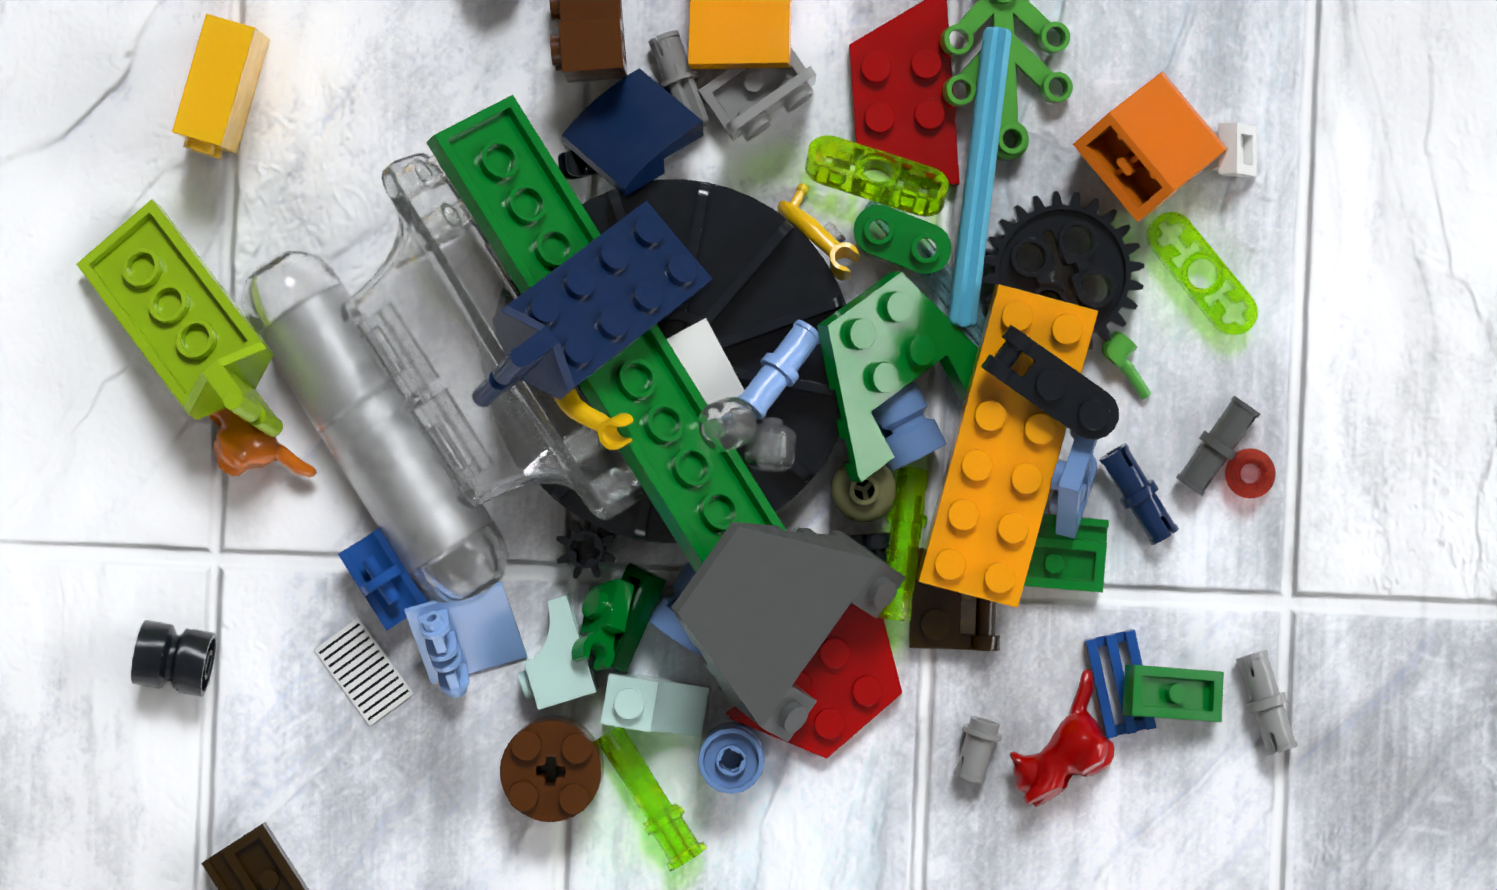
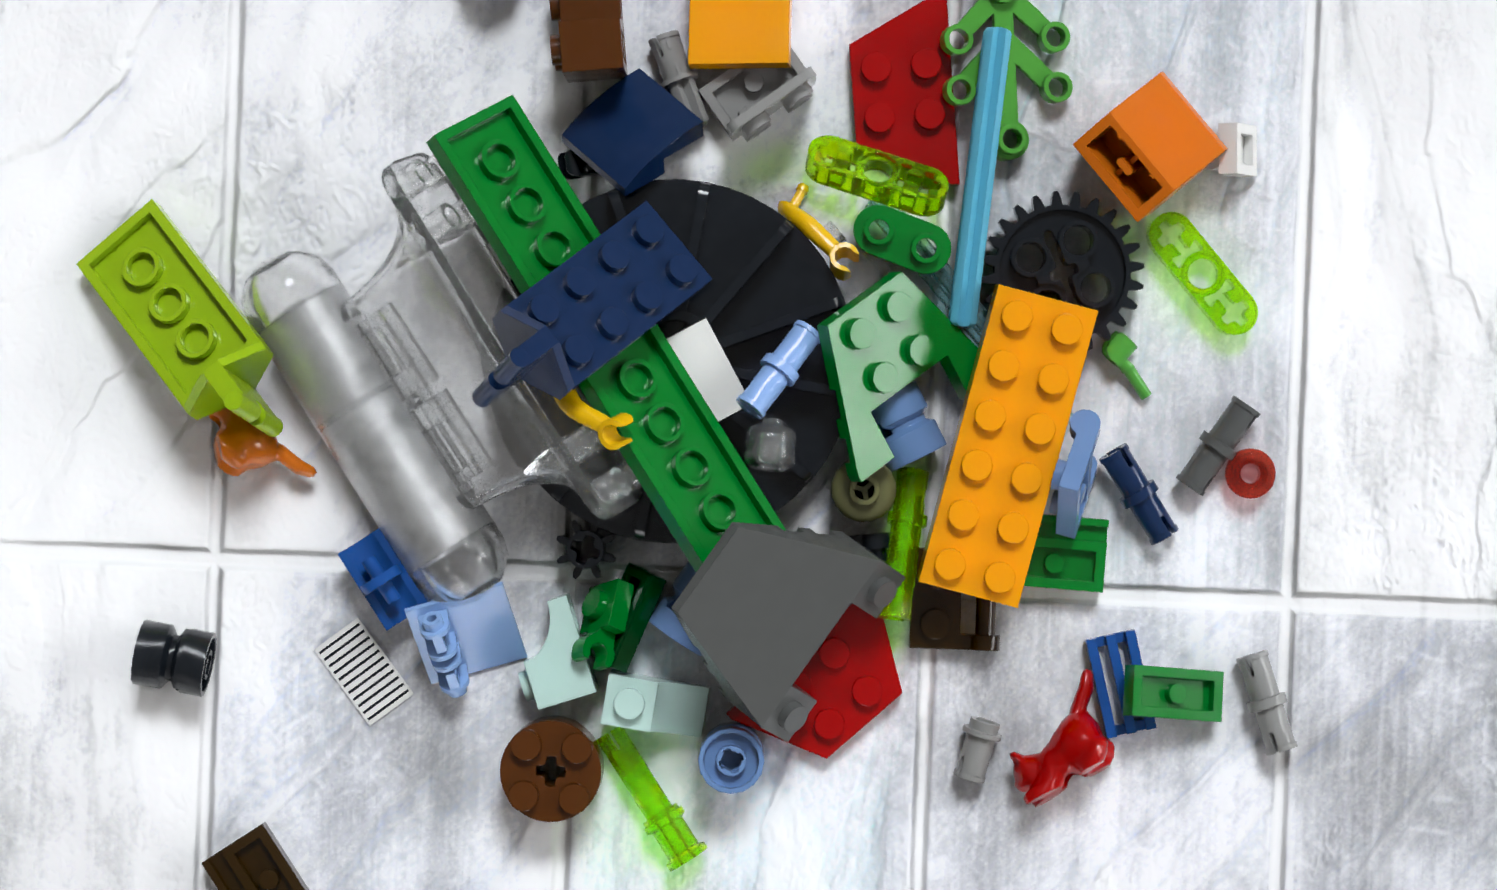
(220, 86): yellow brick -> none
(727, 424): clear piece -> none
(1054, 387): black plate -> none

